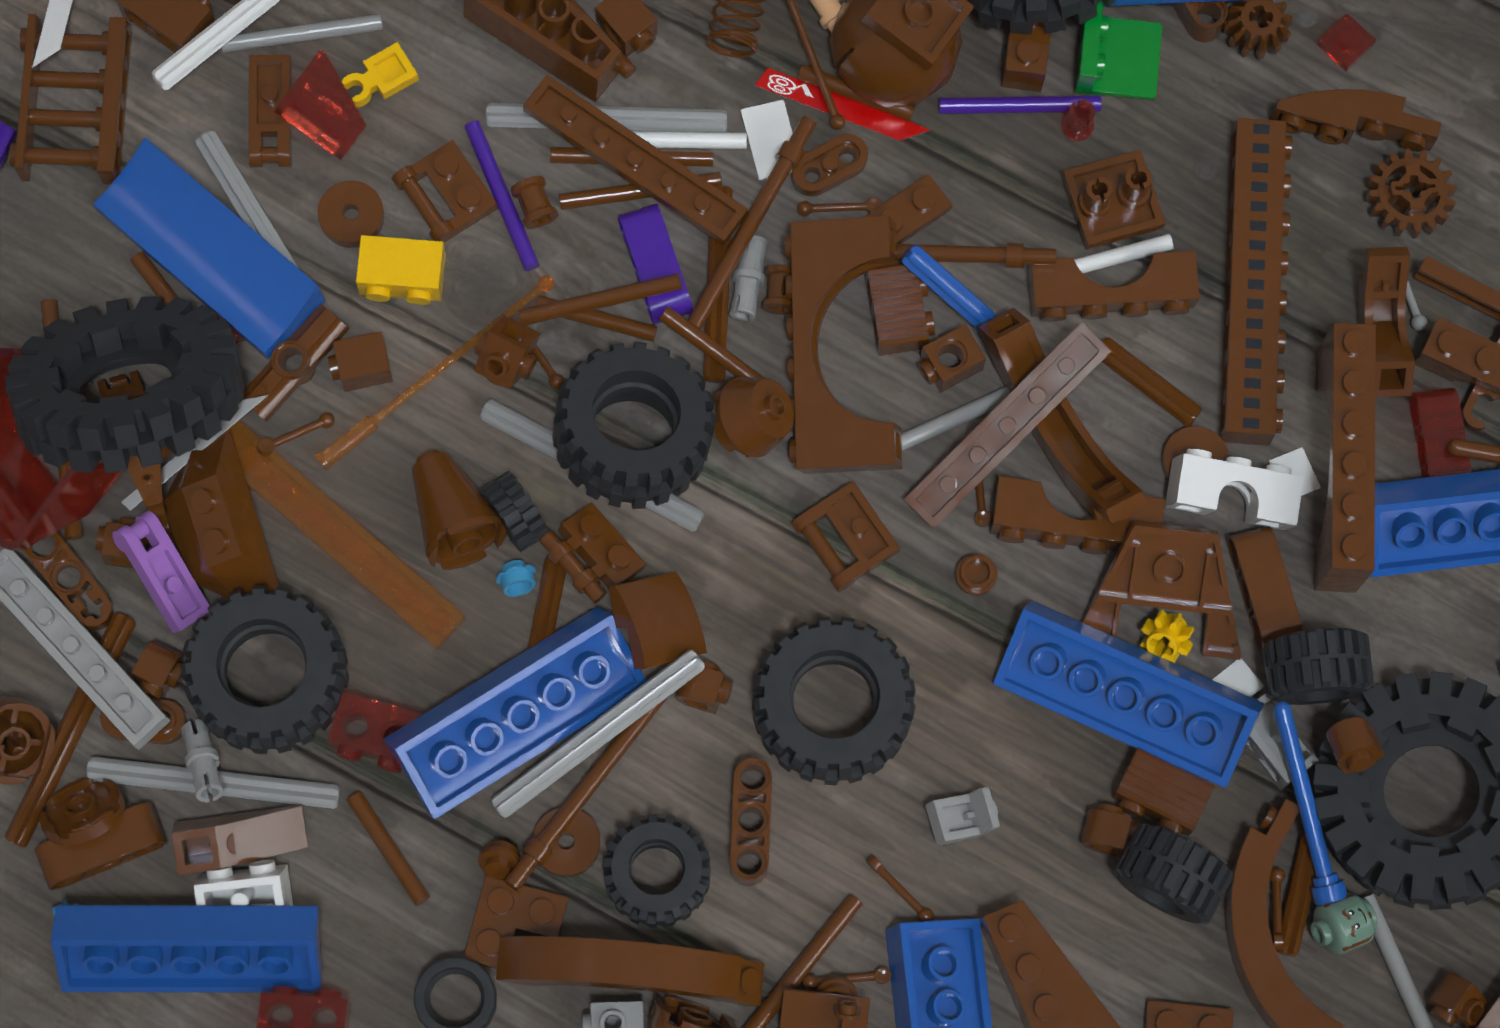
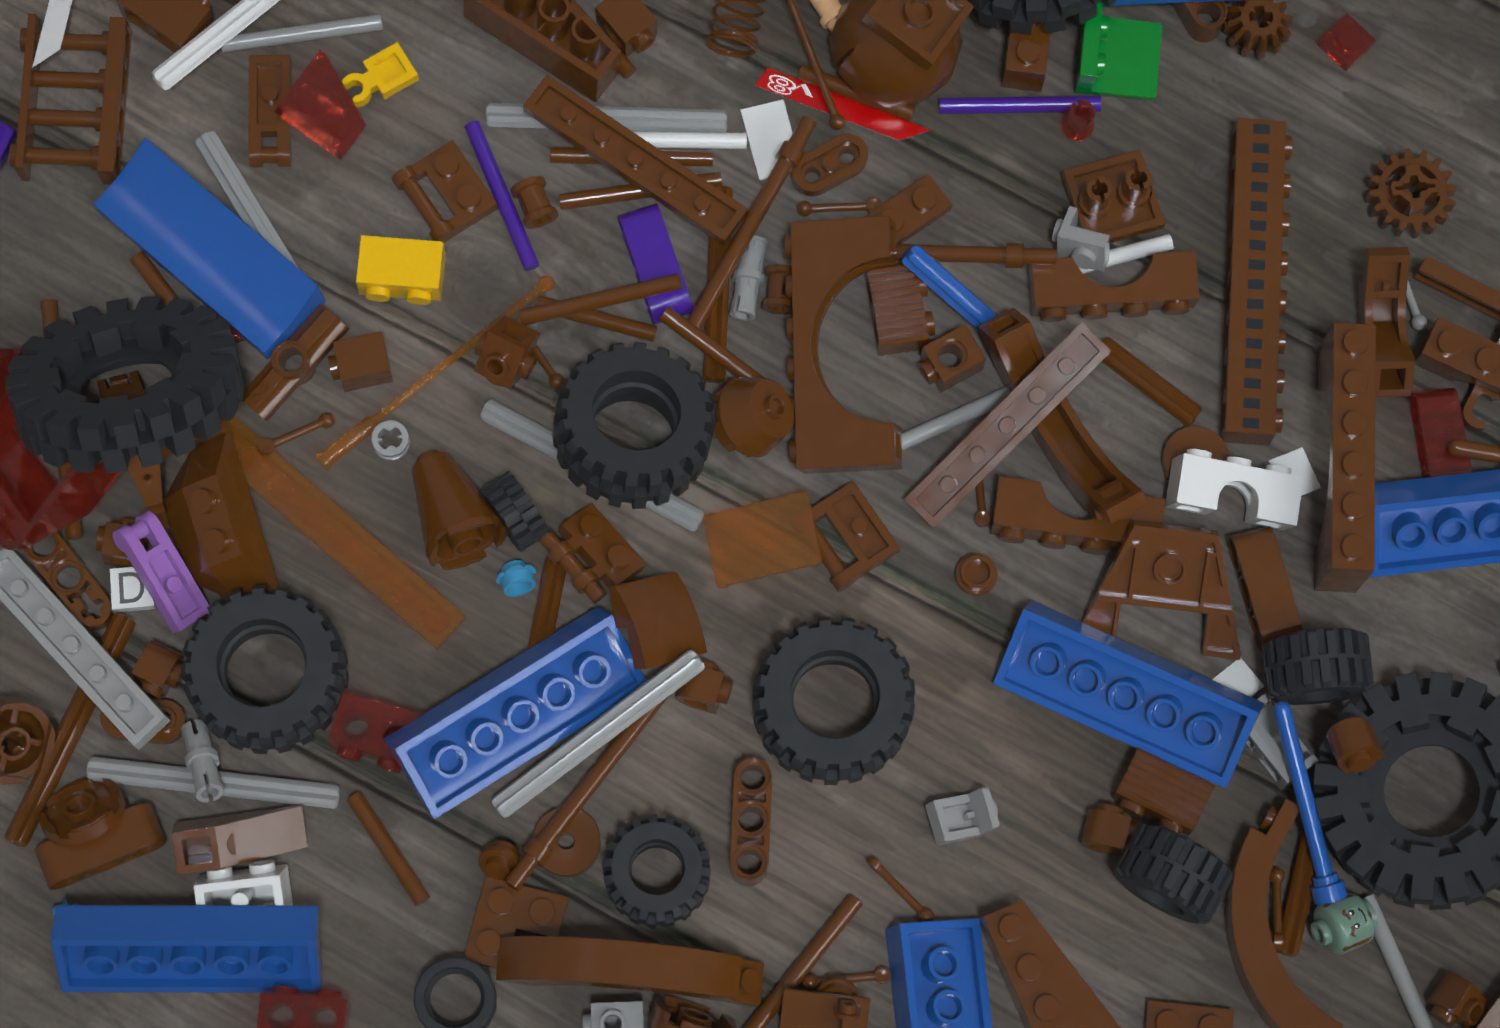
(128, 591): none -> white tile
(178, 462): white sticker -> none
(348, 196): reddish brown piece -> none
(392, 453): none -> light grey bush
(762, 539): none -> clear orange piece
(1086, 247): none -> light grey bracket
(1167, 636): yellow gear -> none
(1341, 112): reddish brown slope -> none

